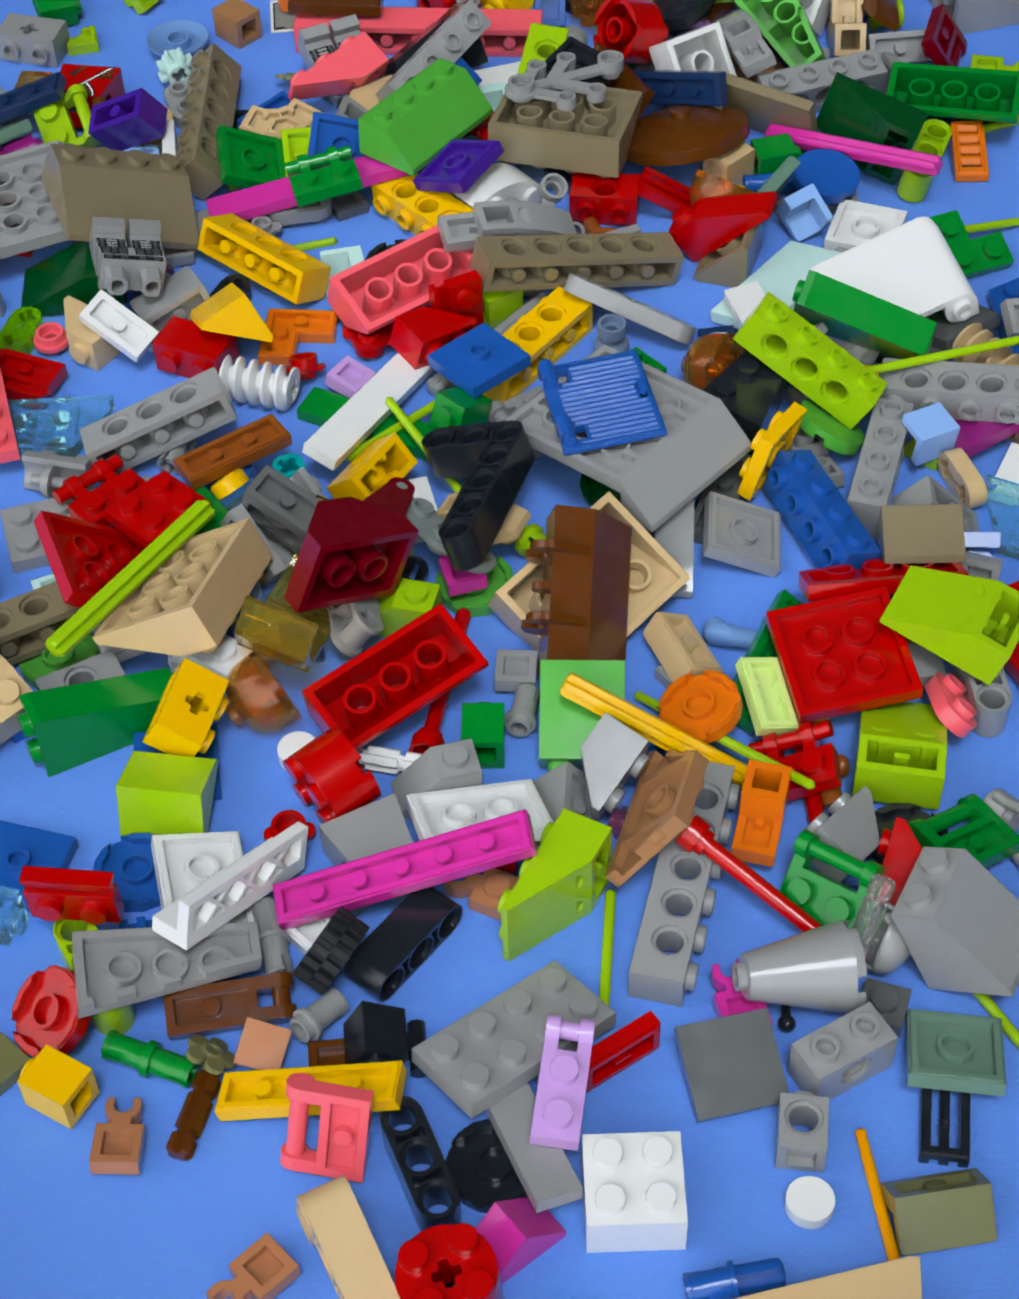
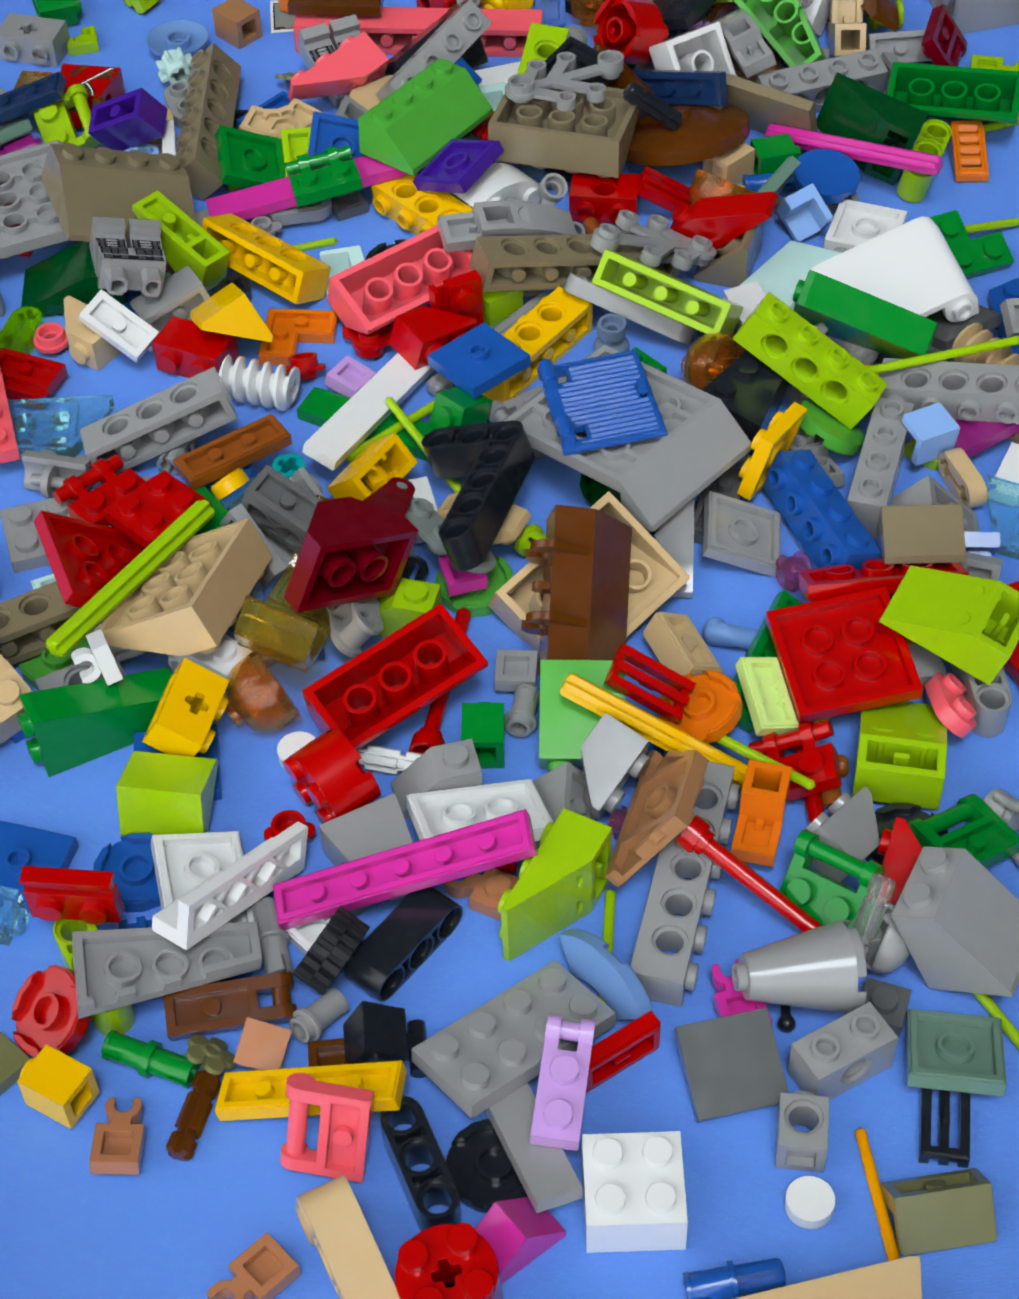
(101, 659): none -> white tile
(184, 240): none -> lime slope
(603, 970): none -> medium blue tile
(652, 106): none -> black axle
(656, 241): none -> light grey plant
(658, 671): none -> red tile
(666, 294): none -> lime brick
(788, 570): none -> clear pink plate

